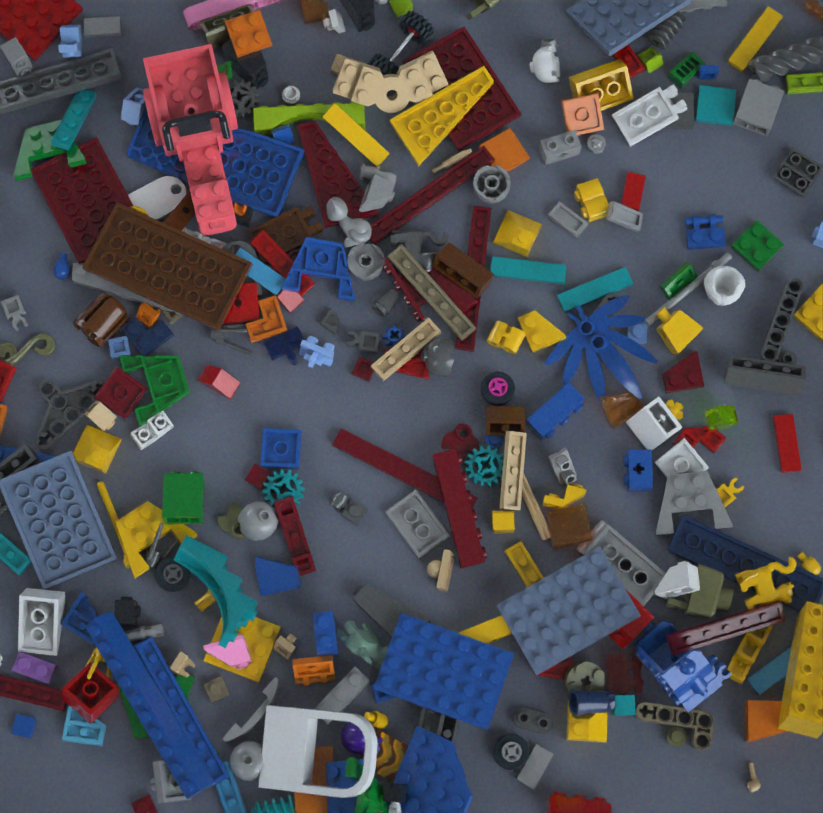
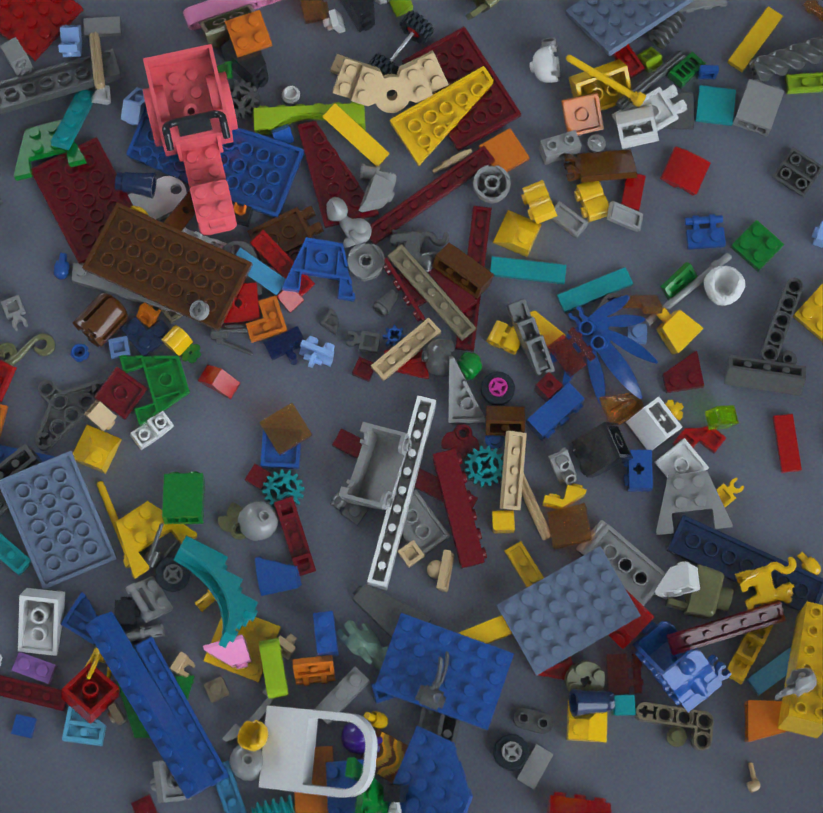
(80, 357): none -> blue plate
(96, 57): none -> tan axle
(102, 96): none -> white tile
(116, 714): none -> dark tan plate
(136, 183): none -> dark blue plant
(152, 595): none -> light grey plate
(177, 340): none -> yellow piece
(191, 358): none -> green plant
(199, 310): none -> light grey tile
(252, 735): none -> yellow hair
(273, 668): none -> lime beam
(285, 429): none -> clear orange tile
(376, 467): none -> light grey windscreen
(397, 513): none -> white brick
(411, 553): none -> tan tile
(431, 695): none -> dark grey plant
(461, 401): none -> light grey wing
(470, 365): none -> green head
(530, 338): none -> dark grey slope
(539, 202): none -> yellow brick
(547, 387): none -> dark red brick
(566, 353): none -> clear red plate
(600, 166): none -> reddish brown tile
(601, 449): none -> black slope
(635, 97): none -> yellow piece
(637, 127): none -> white slope
(648, 303): none -> clear orange tile
(652, 78): none -> dark grey axle
(685, 170): none -> red slope
(799, 682): none -> light grey piece

